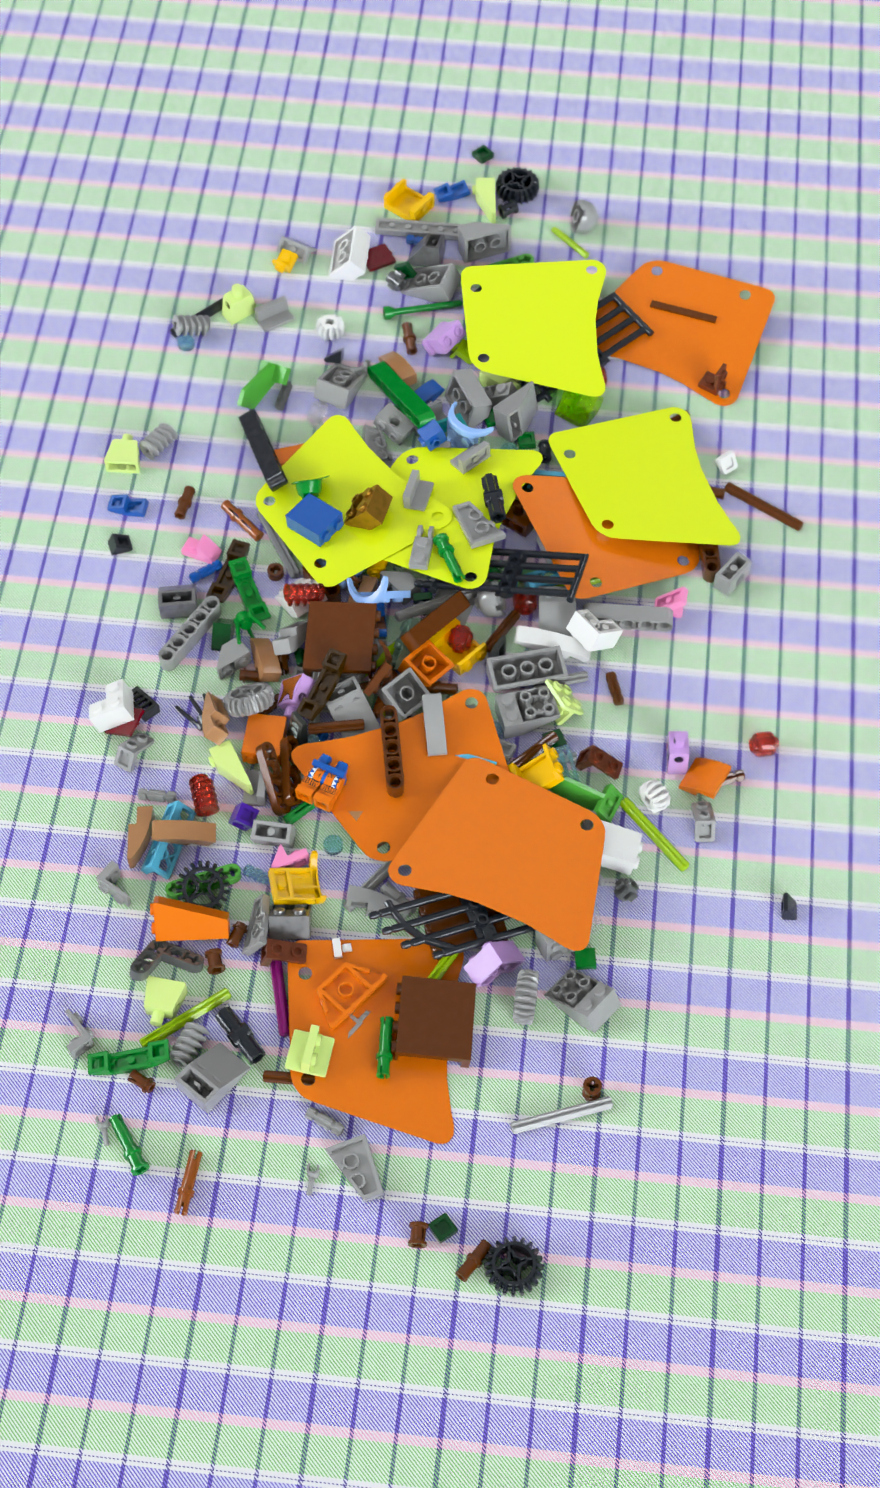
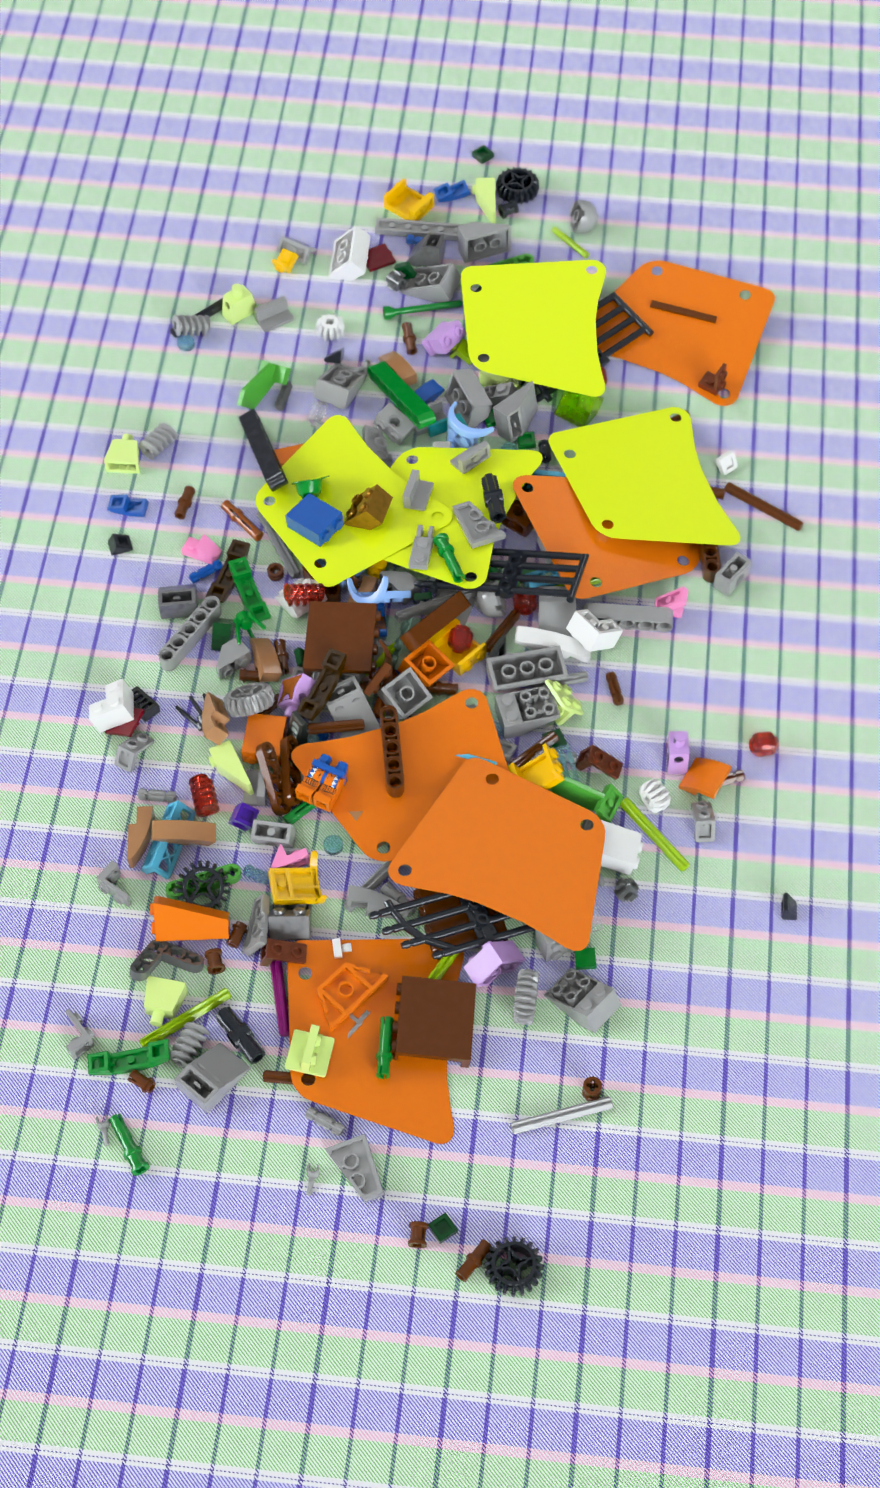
(186, 1190): dark orange pin -> none
(291, 638): light grey slope -> none
(431, 435): brick -> none
(434, 724): light grey slope -> none

